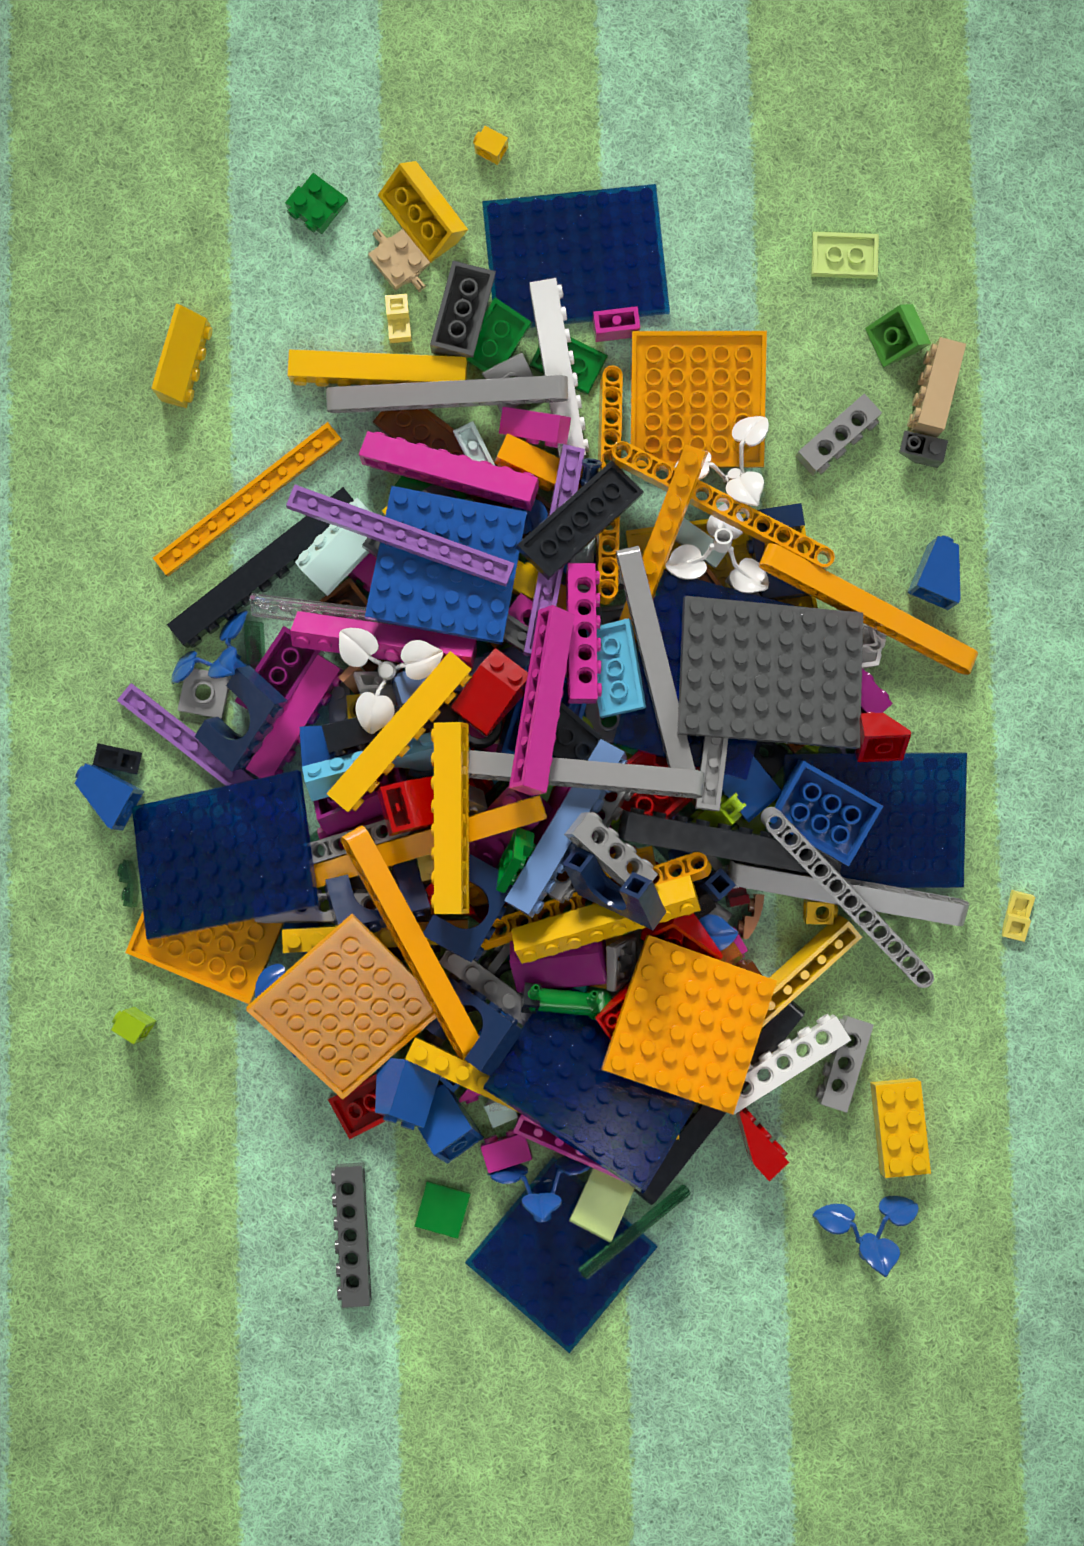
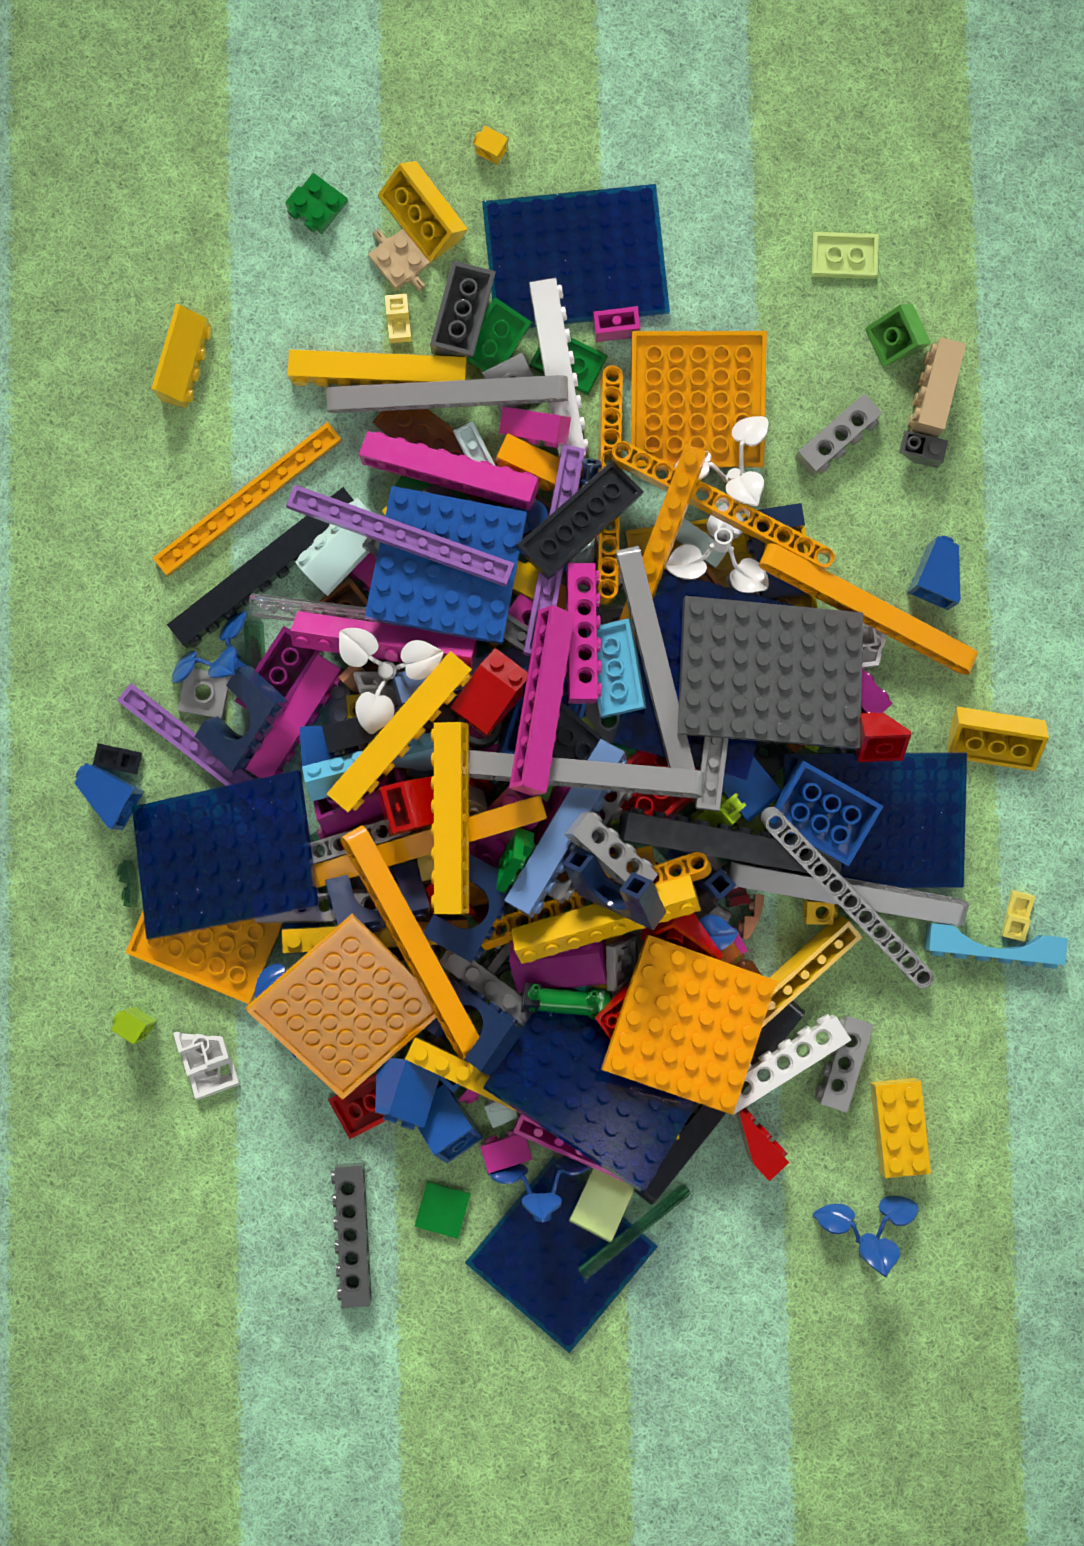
(200, 1057): none -> white slope
(998, 738): none -> yellow slope
(1041, 949): none -> medium azure arch

